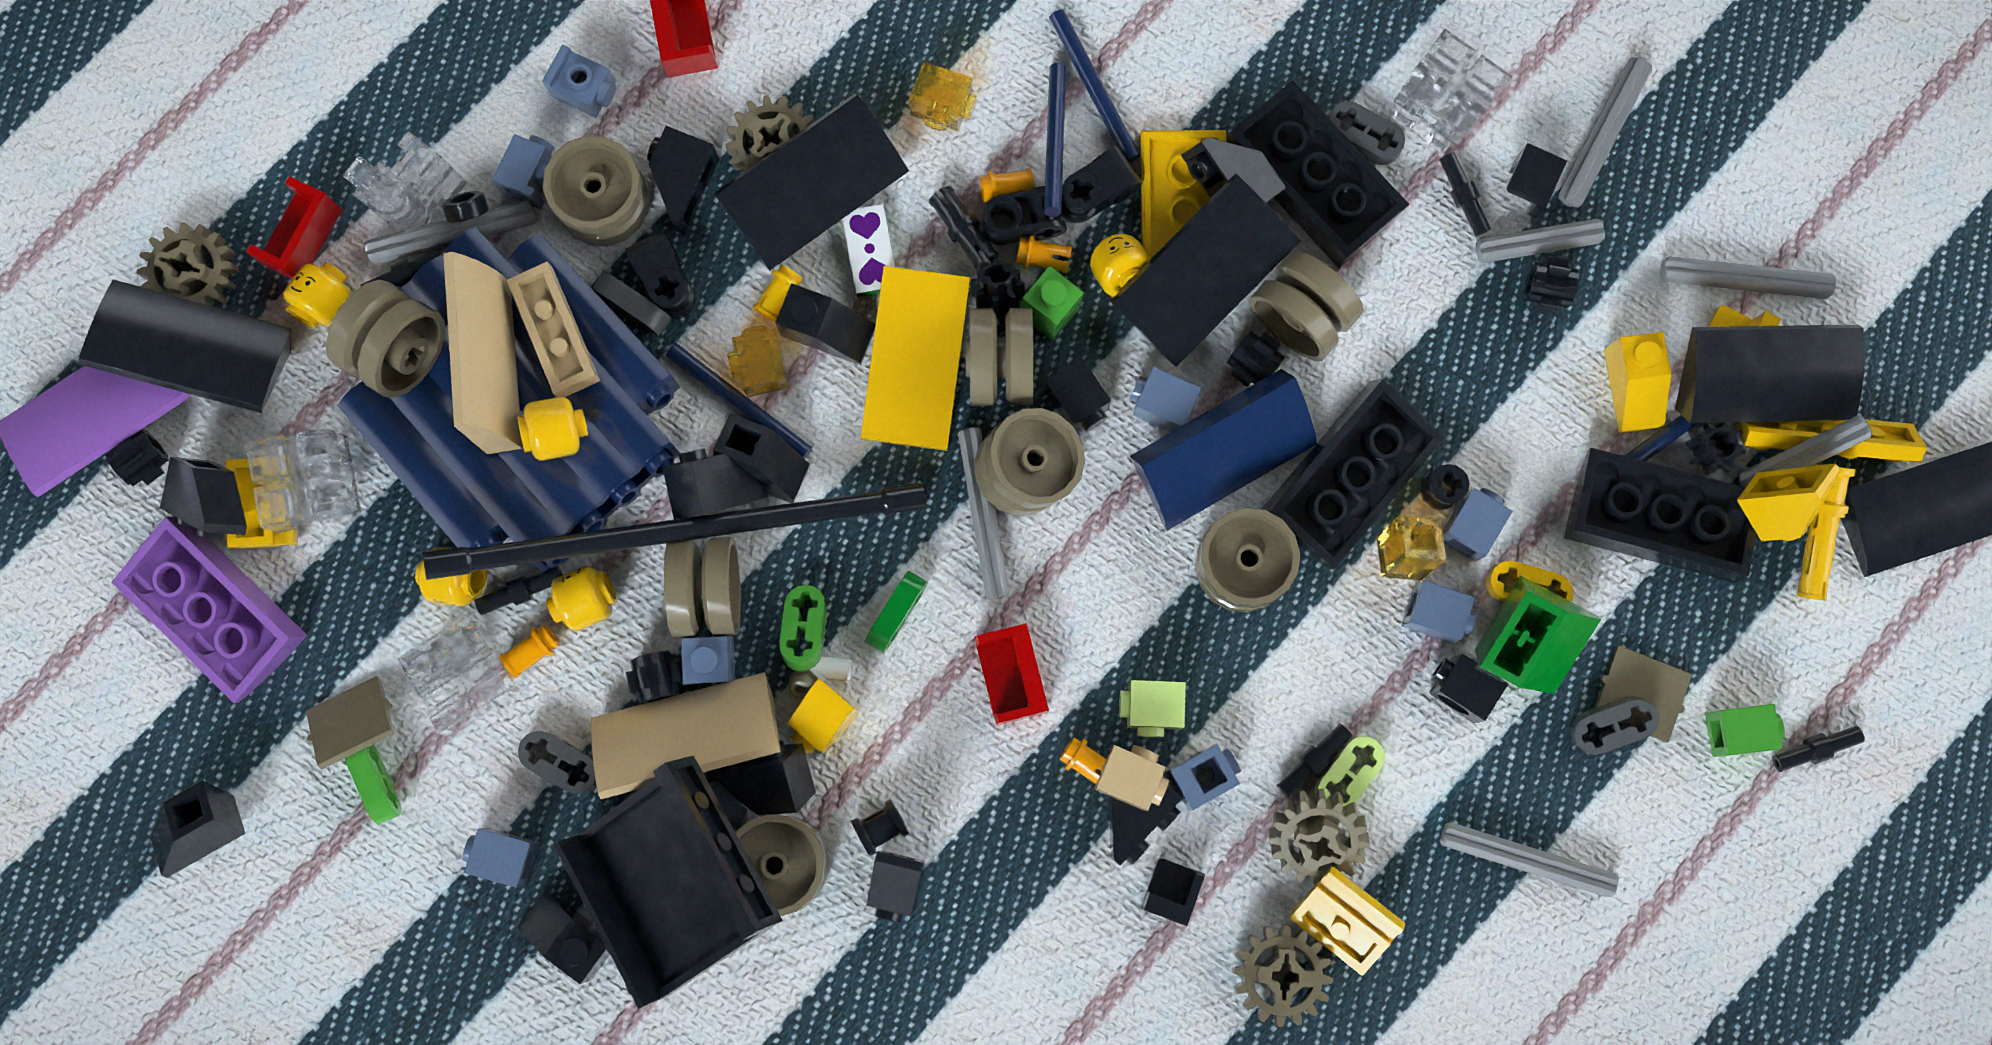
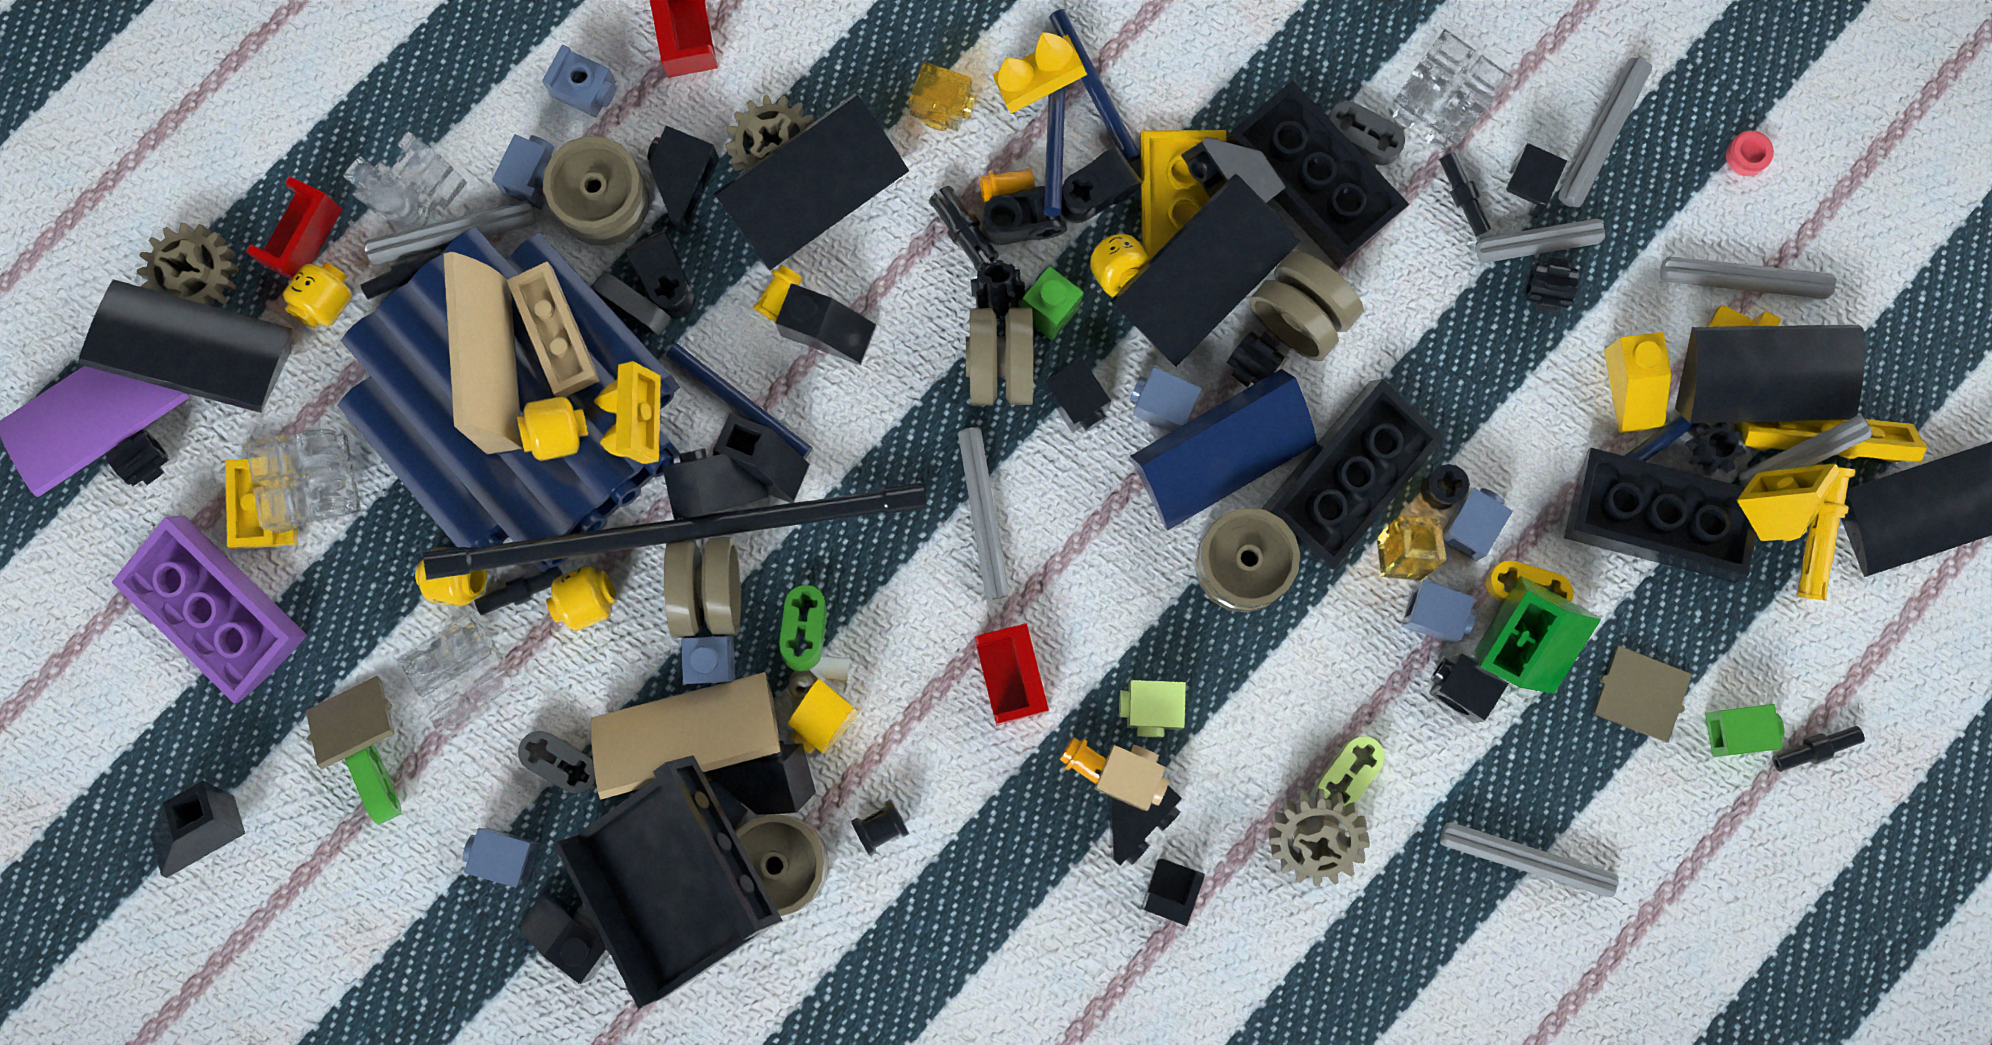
(203, 497): black slope -> none
(385, 338): dark tan wheel -> none
(465, 206): black tile -> none
(530, 650): light orange pin -> none
(637, 406): none -> yellow tile
(654, 676): black gear -> none
(758, 361): clear yellow brick -> none
(868, 247): white tile -> none
(894, 885): black slope -> none
(896, 611): green beam -> none
(915, 358): yellow tile -> none
(1029, 462): dark tan wheel -> none
(1040, 73): none -> yellow tile
(1040, 253): light orange pin -> none
(1192, 790): sand blue brick -> none
(1281, 997): dark tan gear -> none
(1314, 760): black bar -> none
(1347, 920): plate -> none
(1618, 734): dark grey beam -> none
(1749, 153): none -> coral tile

